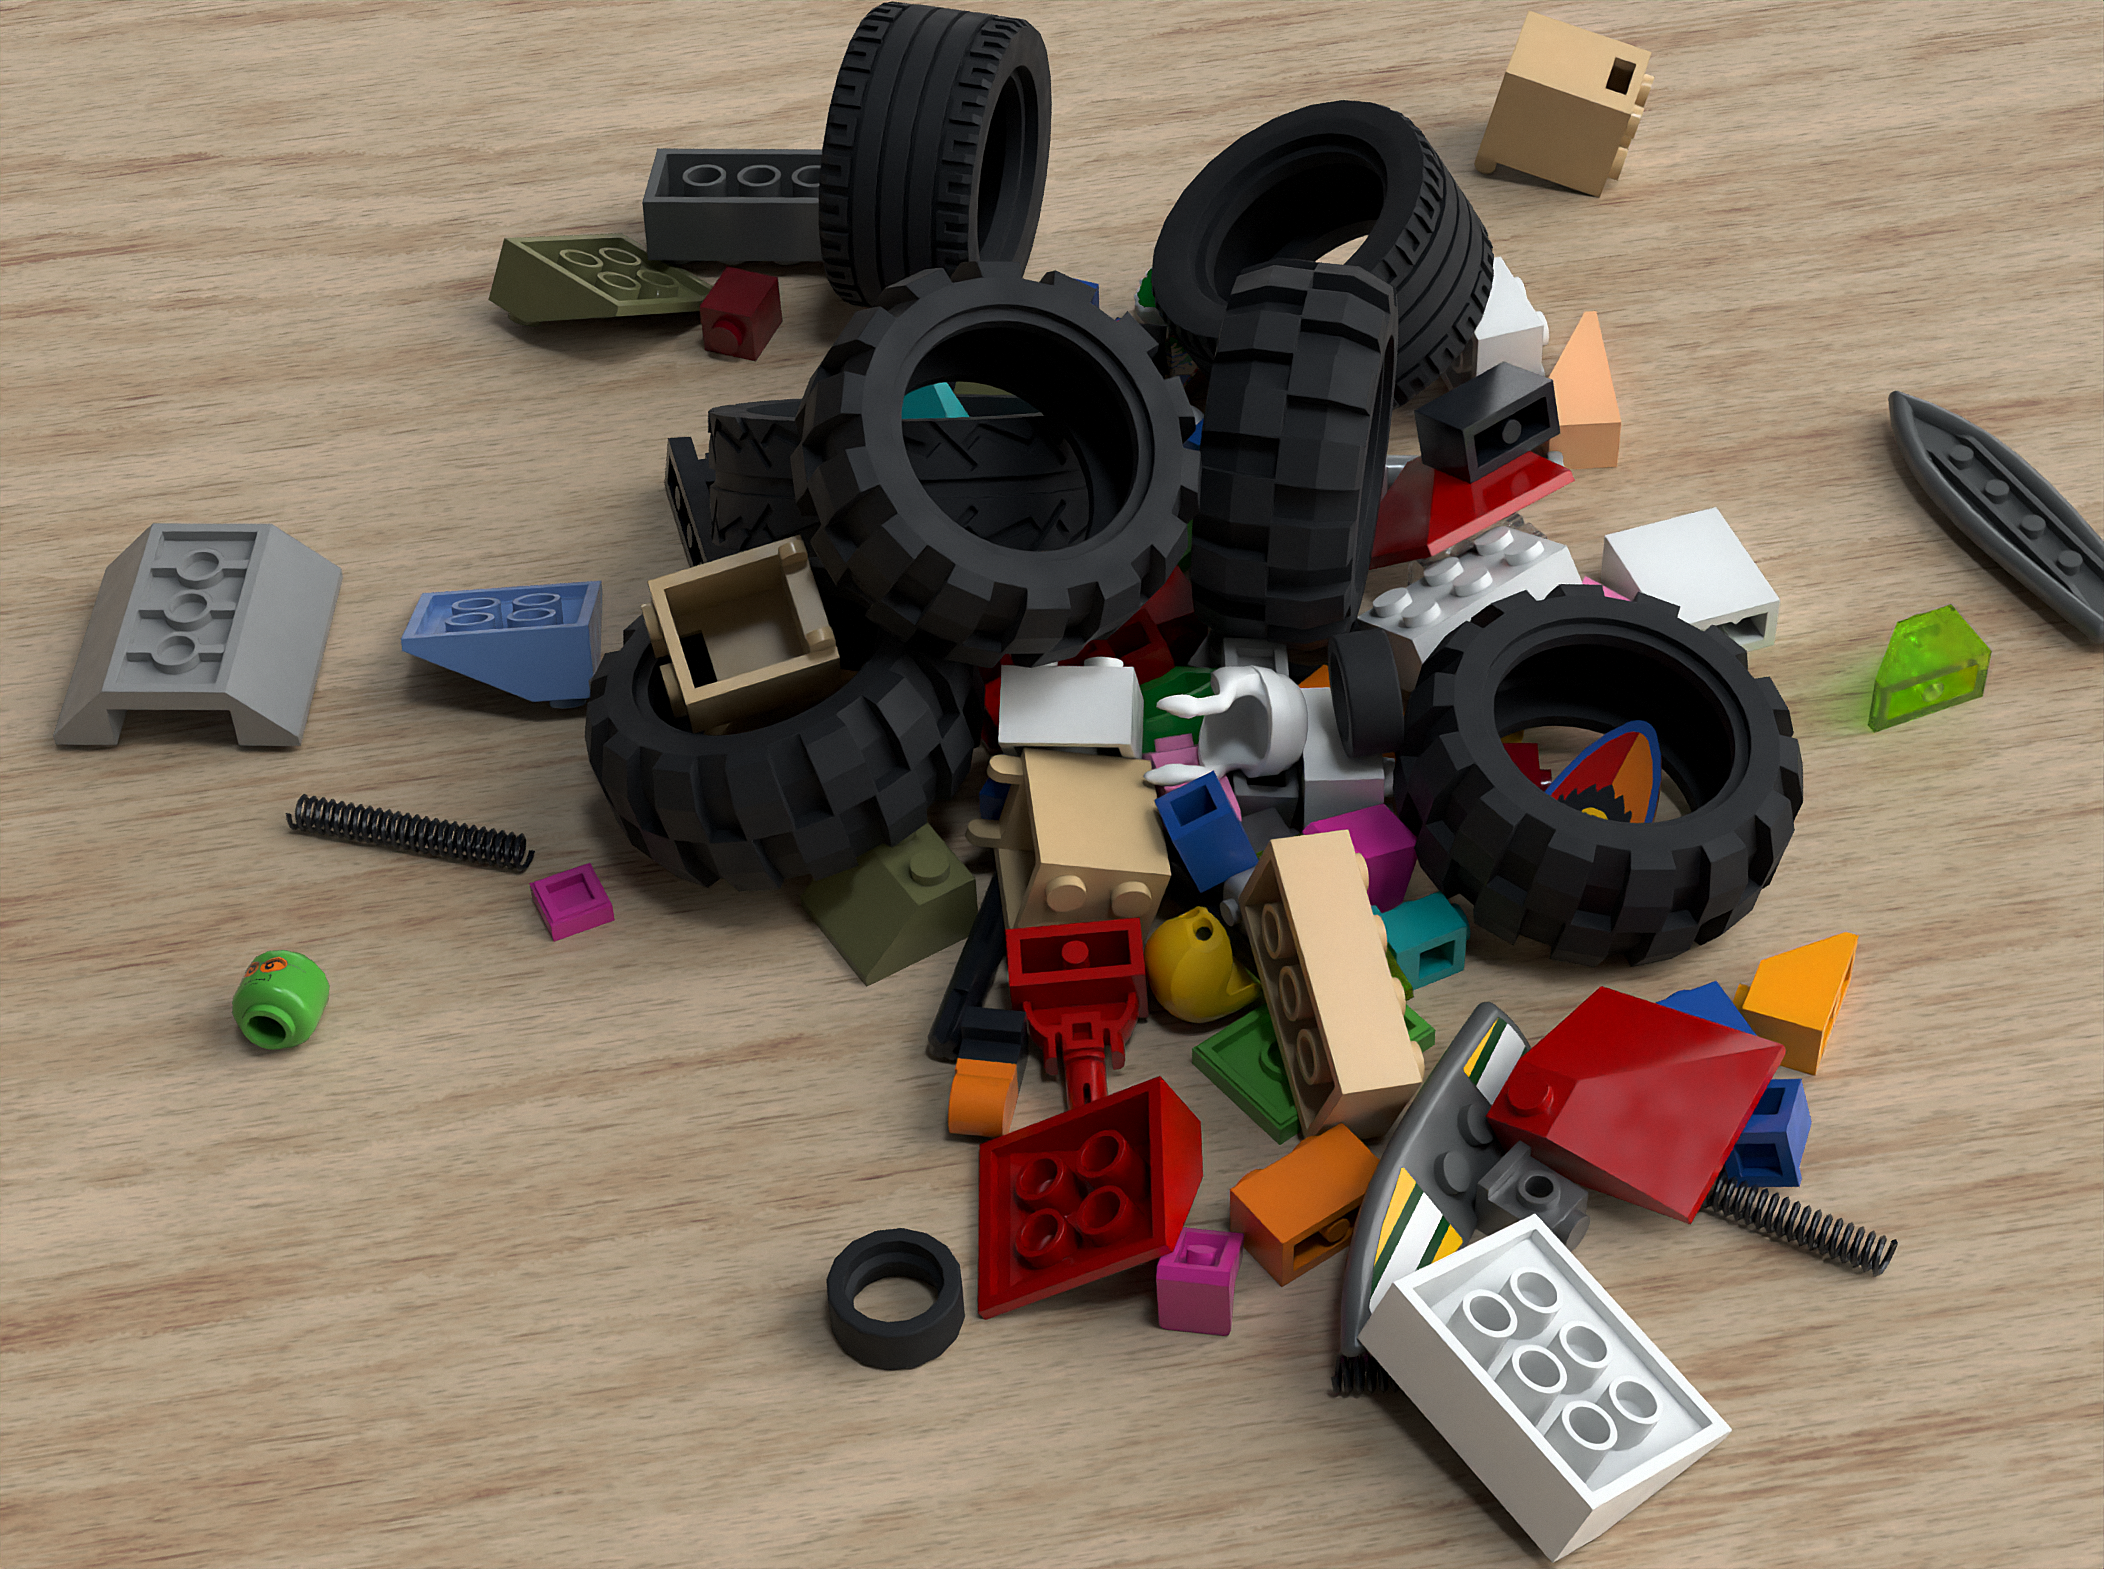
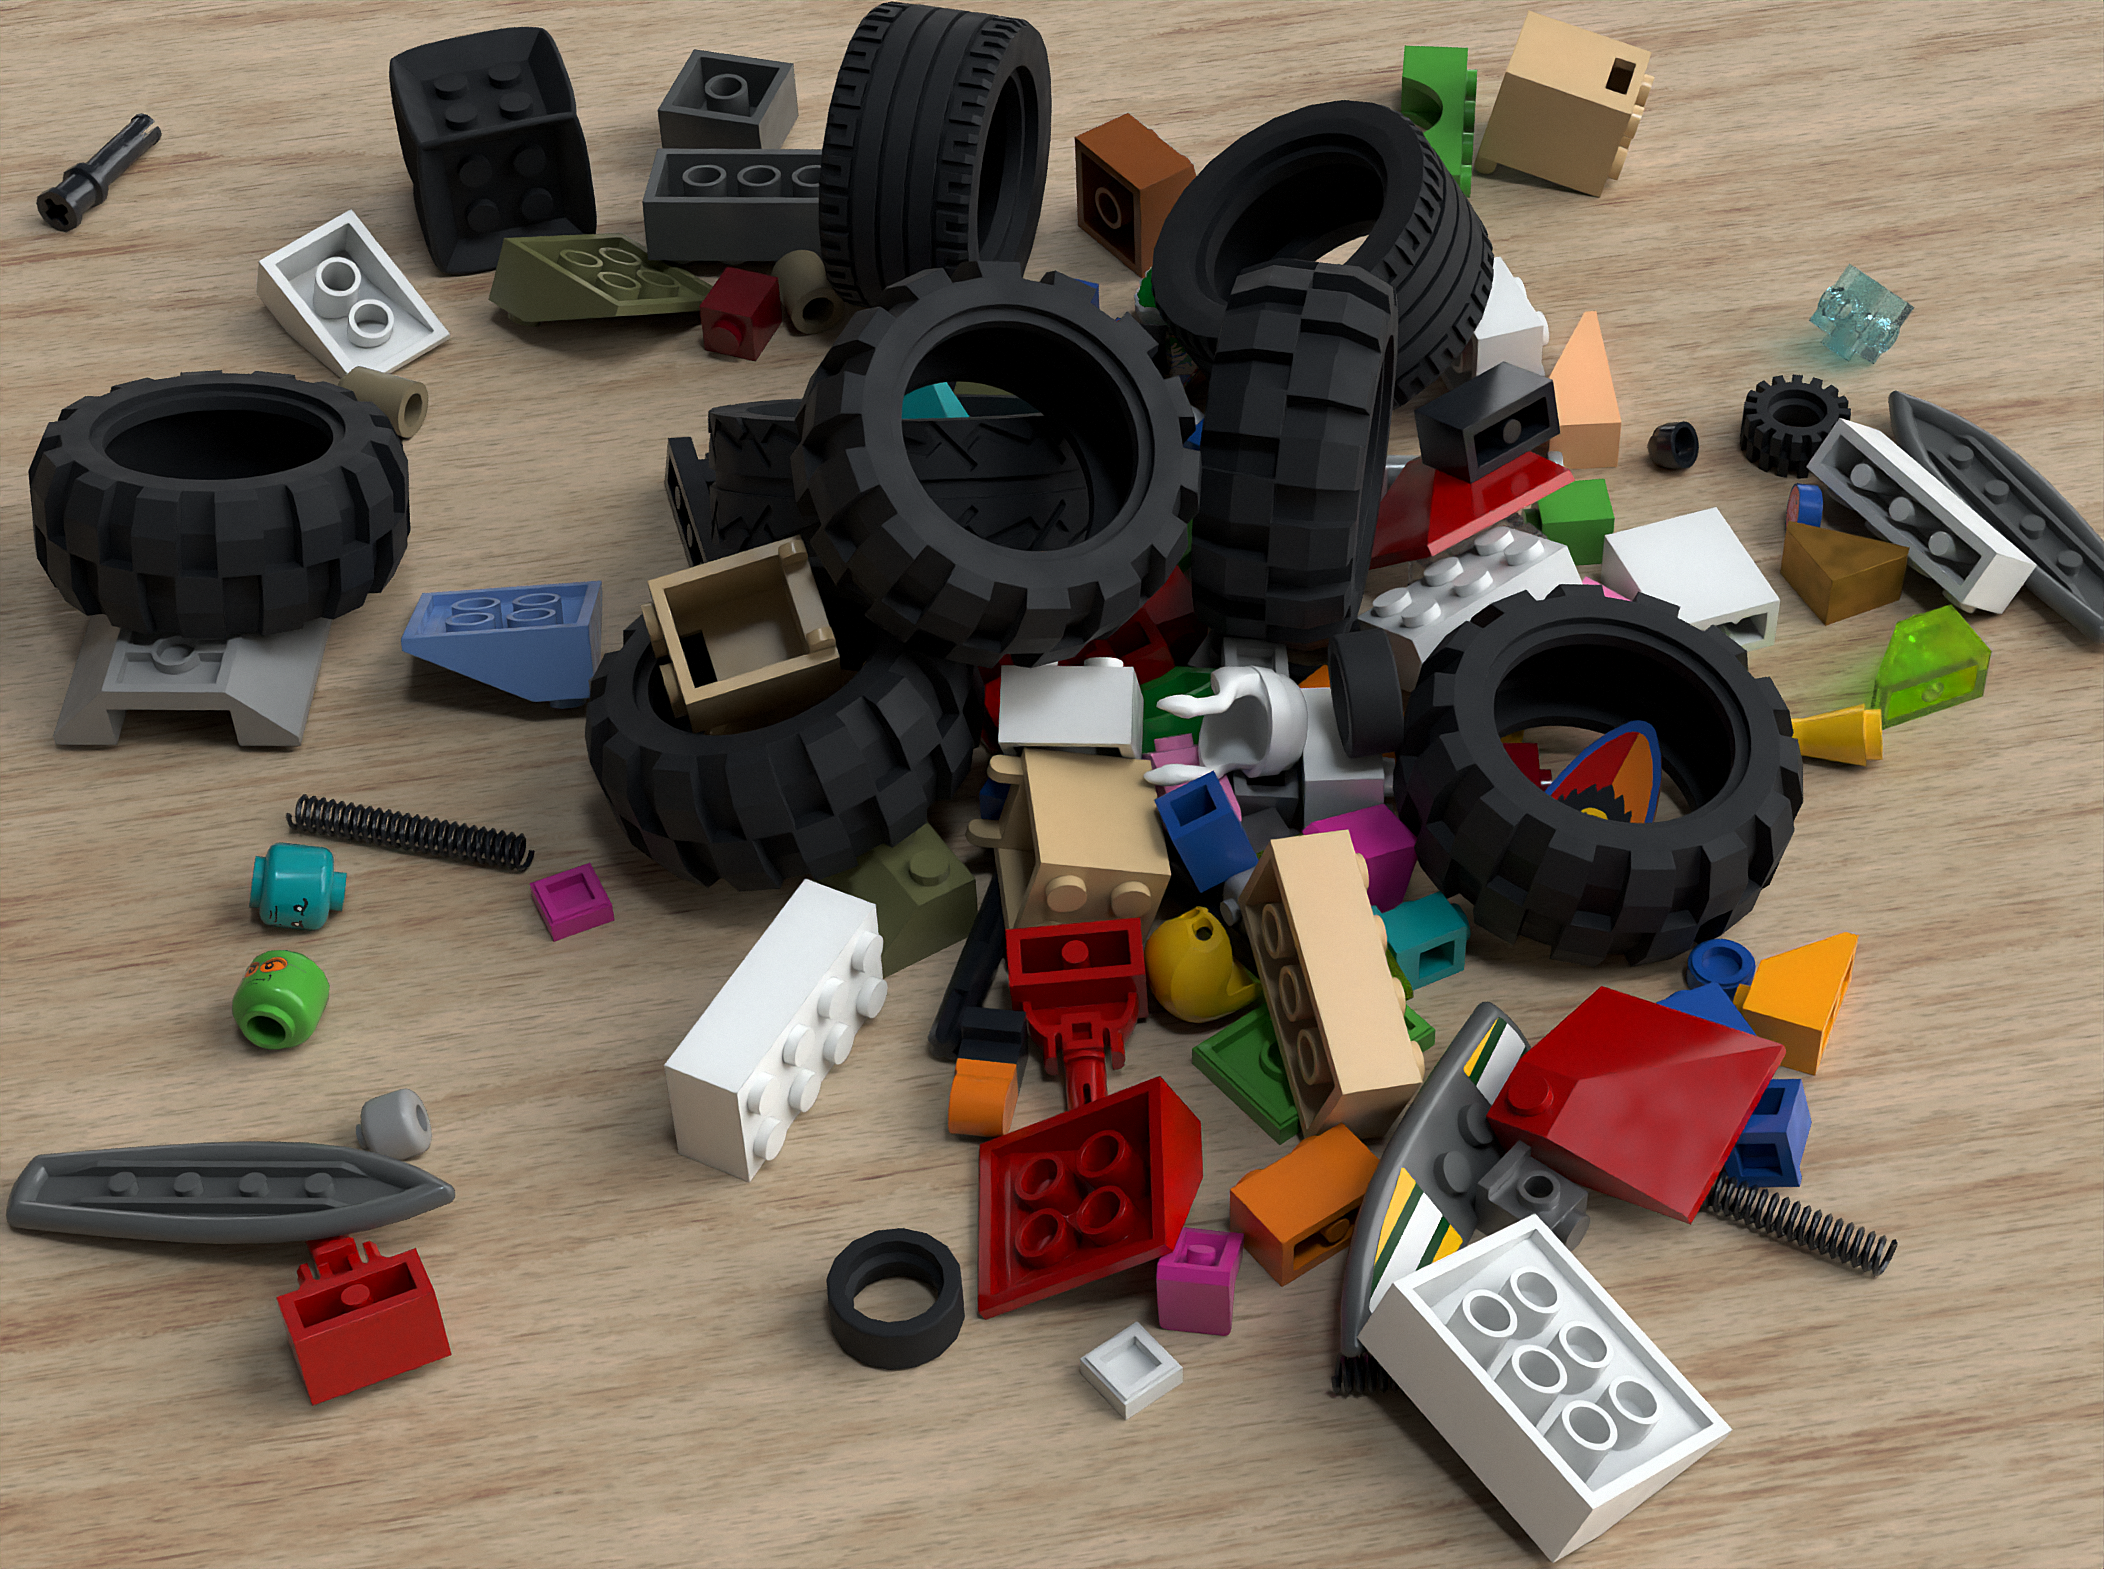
(87, 183): none -> black pin
(220, 503): none -> black tyre
(221, 1192): none -> dark grey piece
(296, 886): none -> teal head
(347, 300): none -> white slope
(360, 1318): none -> red brick
(395, 1125): none -> light grey piece
(397, 397): none -> dark tan brick
(491, 144): none -> black piece
(729, 103): none -> dark grey brick
(776, 1030): none -> white brick
(807, 292): none -> dark tan brick
(1127, 188): none -> dark orange brick
(1131, 1370): none -> white tile
(1442, 100): none -> bright green arch
(1575, 517): none -> bright green brick
(1674, 445): none -> black hinge
(1720, 962): none -> blue tile
(1789, 403): none -> black tyre
(1805, 505): none -> blue tile
(1841, 571): none -> pearl gold slope
(1841, 735): none -> yellow cone
(1860, 316): none -> clear light blue brick
(1919, 512): none -> white brick

